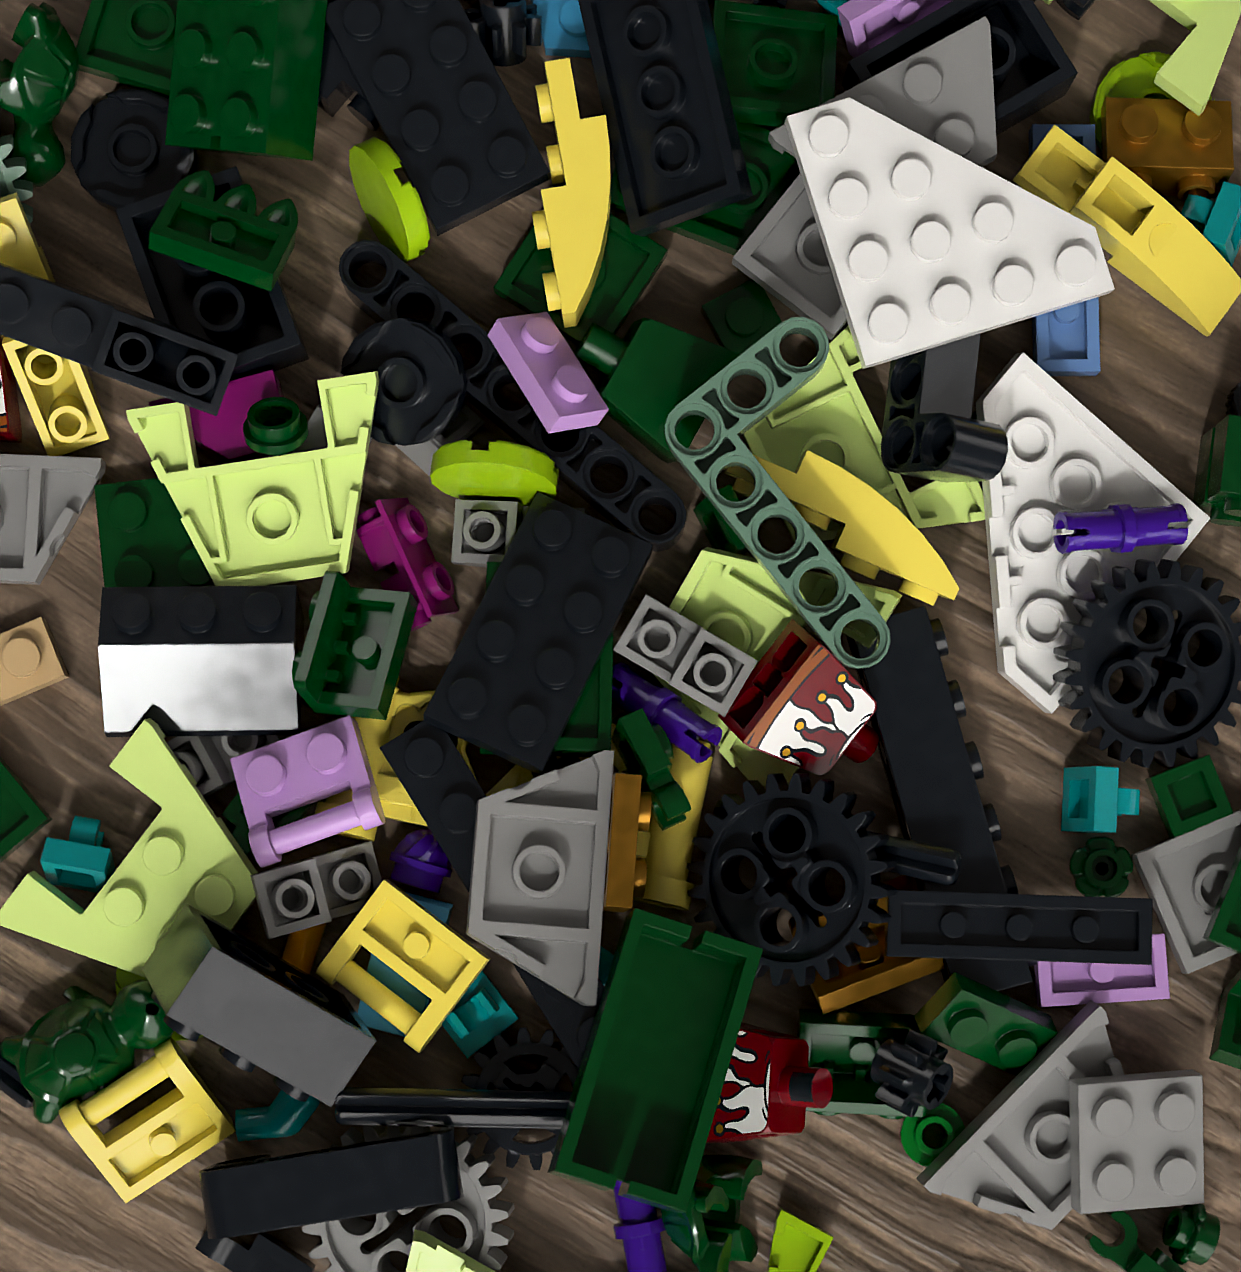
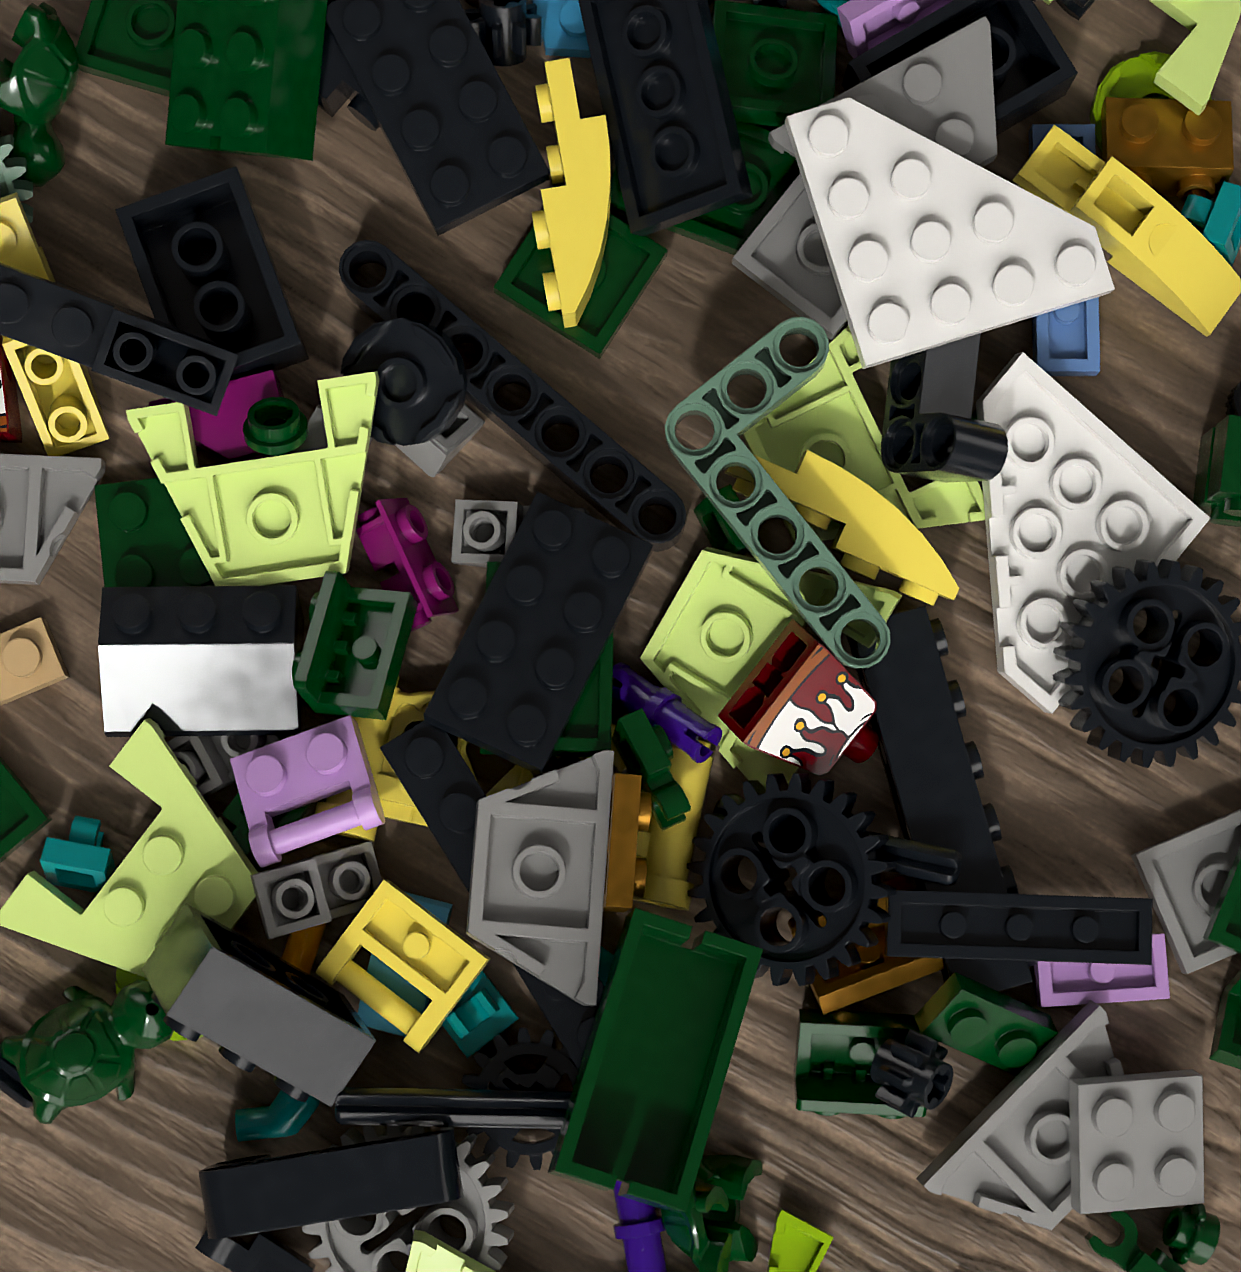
(123, 151): black tile -> none
(158, 1136): light yellow plate -> none
(226, 232): dark green plate -> none
(389, 205): lime tile -> none
(420, 861): dark purple plate -> none
(500, 474): lime tile -> none
(547, 372): lavender plate -> none
(650, 376): dark green torso -> none
(685, 655): light grey slope -> none
(741, 316): dark green plate -> none
(768, 1087): dark red torso -> none
(912, 1129): green plate -> none
(1083, 868): dark green plate -> none
(1094, 800): teal tile -> none
(1120, 528): dark purple pin -> none
(1189, 796): dark green plate -> none

